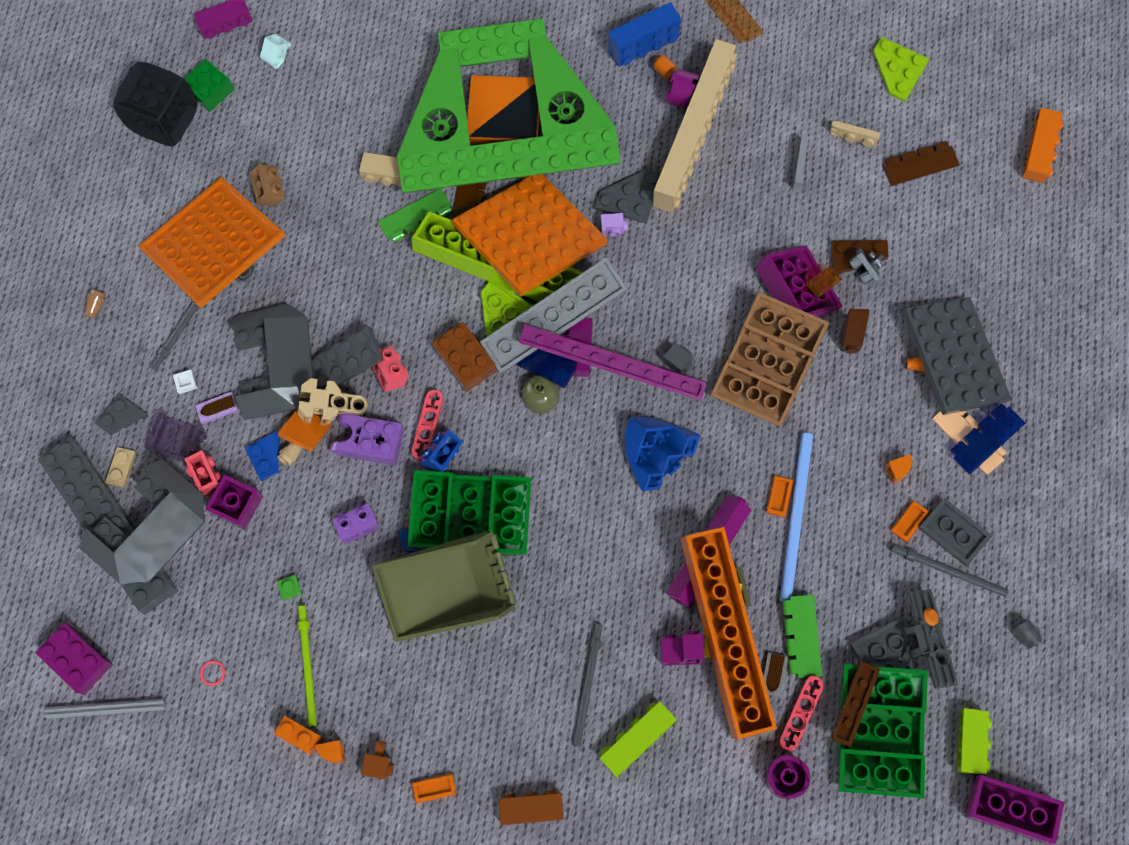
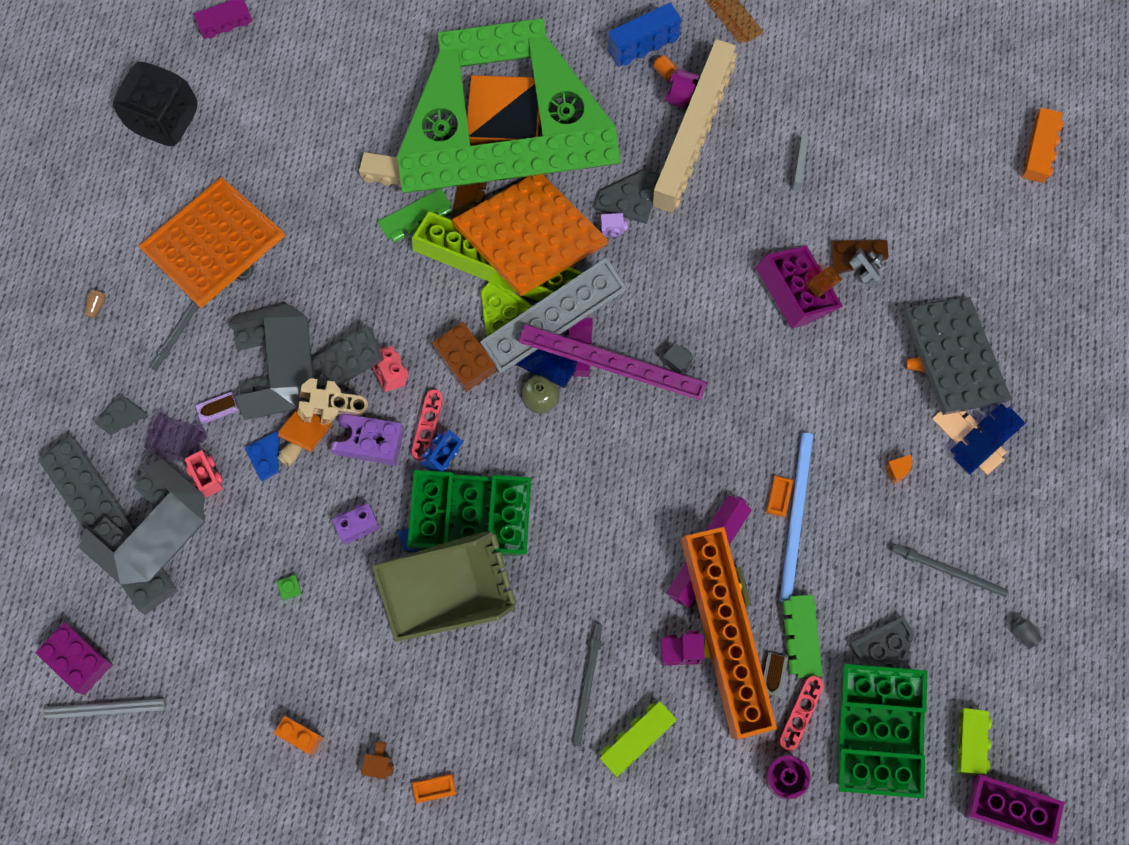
(120, 467): tan plate -> none
(185, 381): white plate -> none
(209, 85): green brick -> none
(216, 683): coral piece -> none
(234, 502): magenta brick -> none
(267, 185): medium nougat brick -> none
(274, 50): light aqua piece -> none
(303, 627): lime bar -> none
(332, 751): orange brick -> none
(531, 808): dark orange brick -> none
(656, 449): blue brick -> none
(770, 359): medium nougat slope -> none
(854, 133): tan hinge -> none
(854, 330): reddish brown slope -> none
(855, 703): reddish brown tile -> none
(899, 67): lime plate -> none
(910, 521): orange tile -> none
(918, 166): reddish brown windscreen -> none
(931, 639): dark grey piece -> none
(955, 532): dark grey plate -> none

